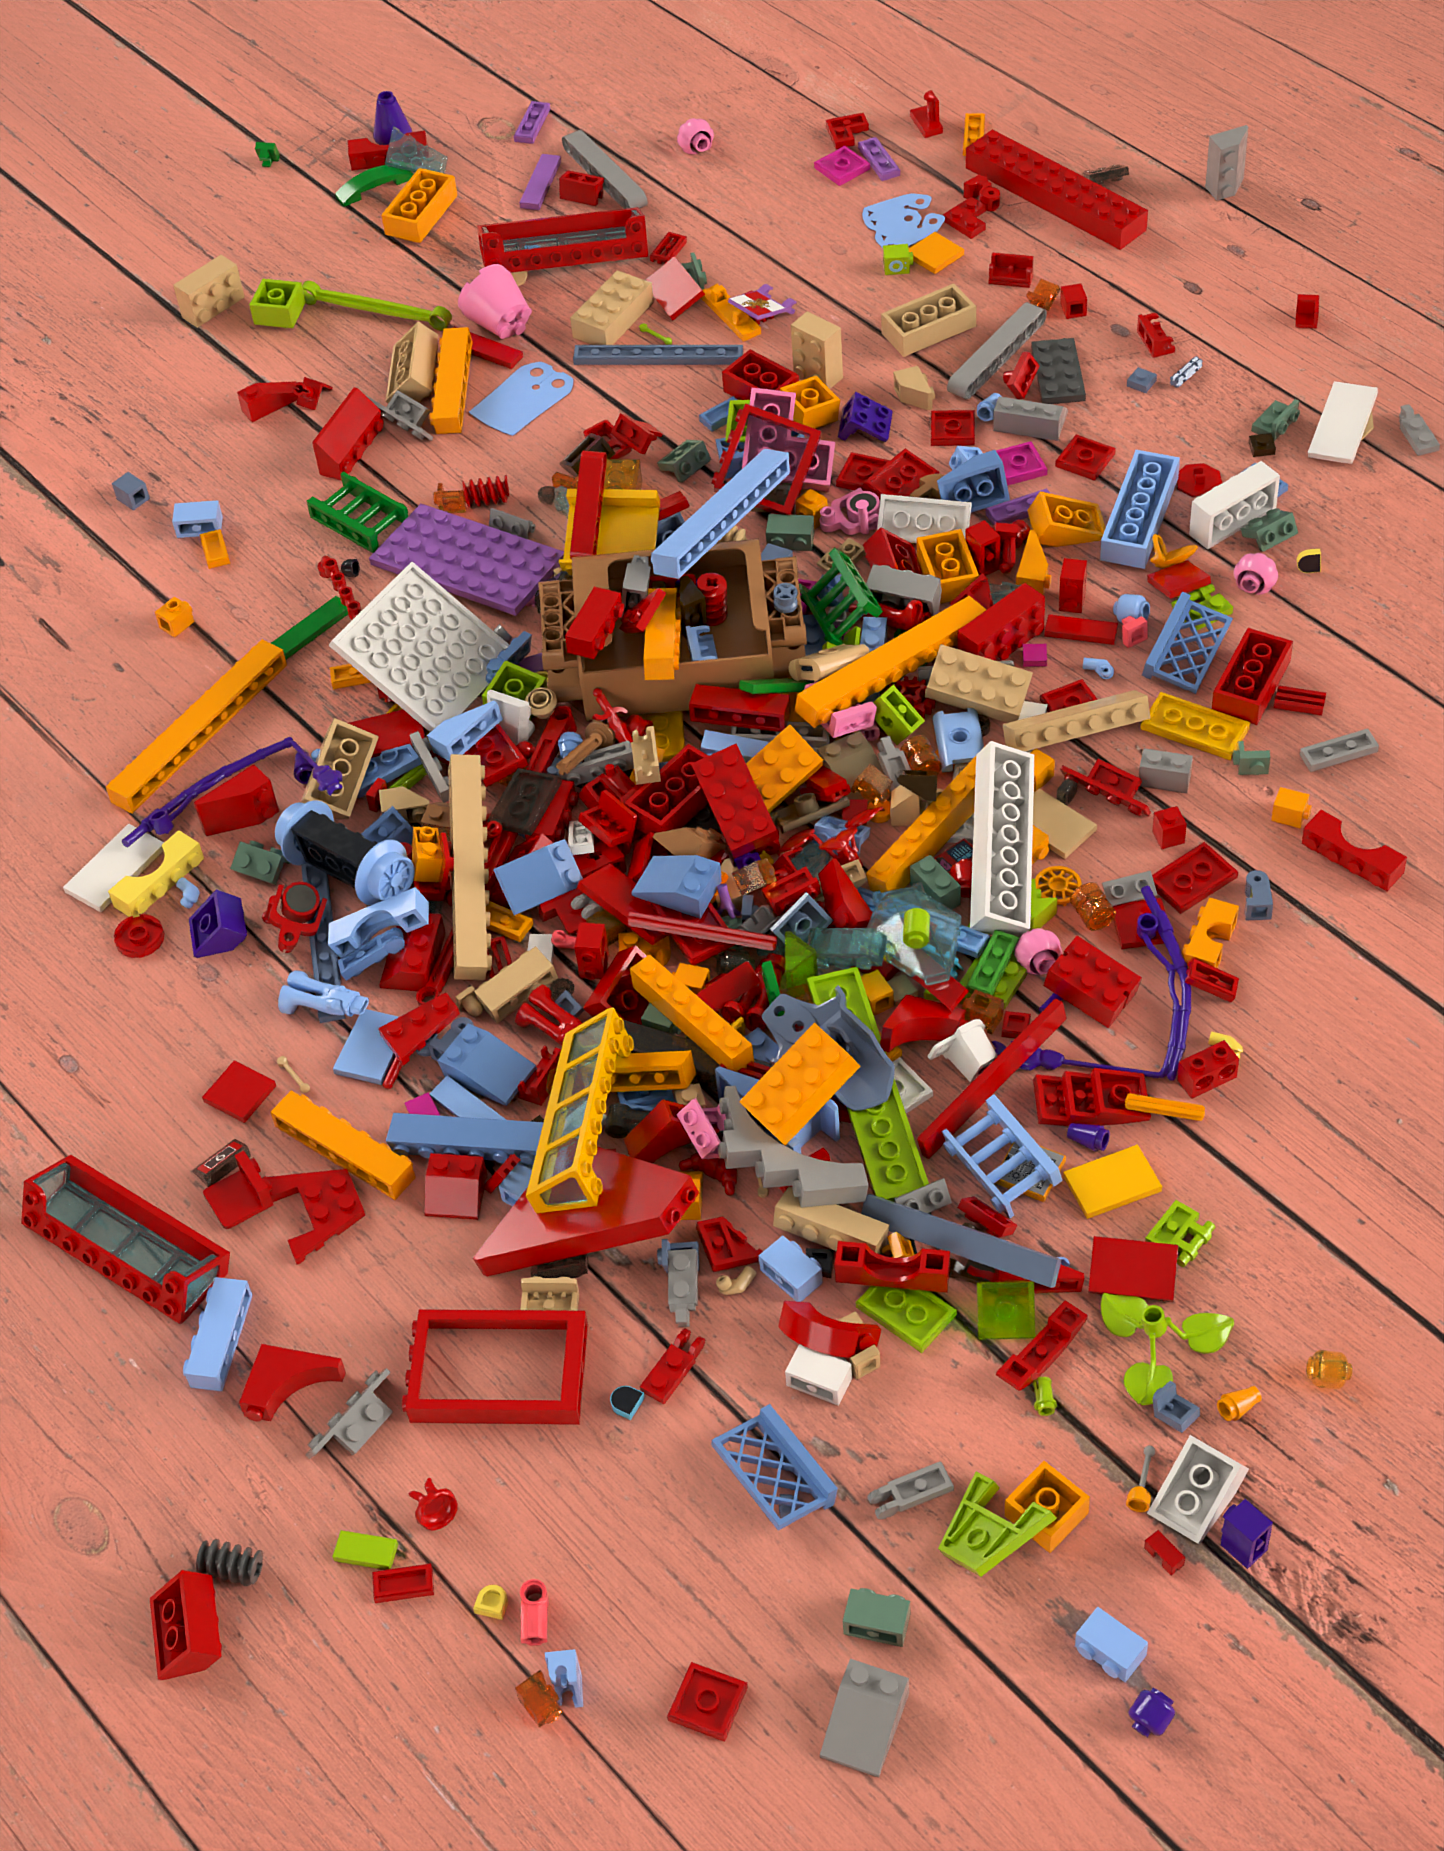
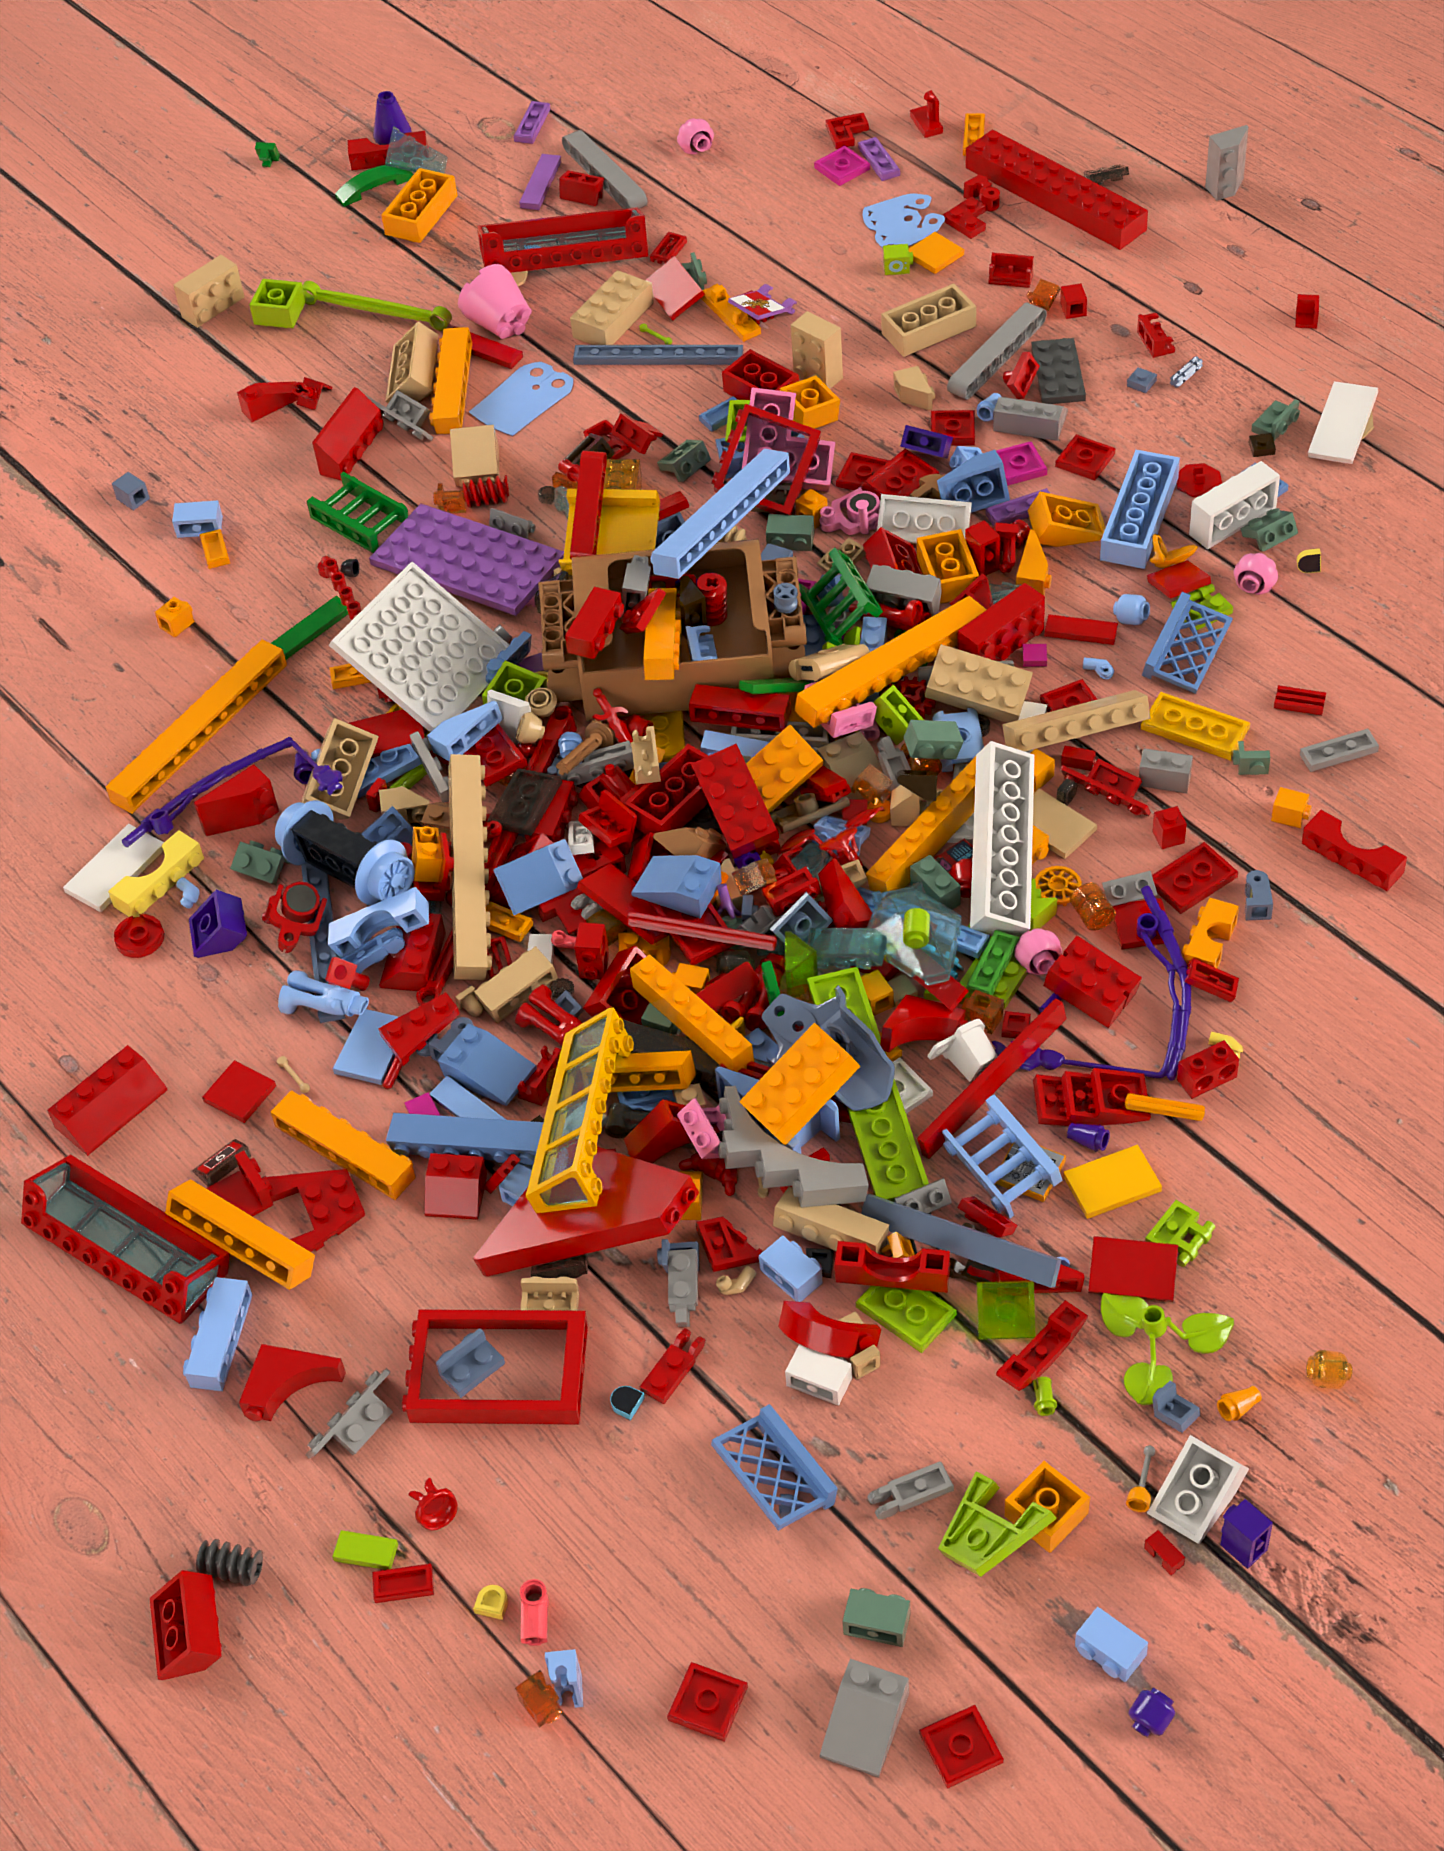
(106, 1100): none -> red slope
(240, 1234): none -> light orange brick
(345, 975): none -> red bracket
(469, 1363): none -> sand blue bracket
(474, 454): none -> tan slope
(529, 729): none -> tan cone
(569, 469): none -> red axle
(865, 415): dark purple bracket -> none
(926, 441): none -> dark purple brick
(933, 739): none -> sand green brick
(961, 1746): none -> red tile
(1072, 585): red brick -> none
(1078, 758): none -> red piece
(1134, 631): coral tile -> none
(1252, 675): red brick -> none
(1417, 432): light grey hinge -> none

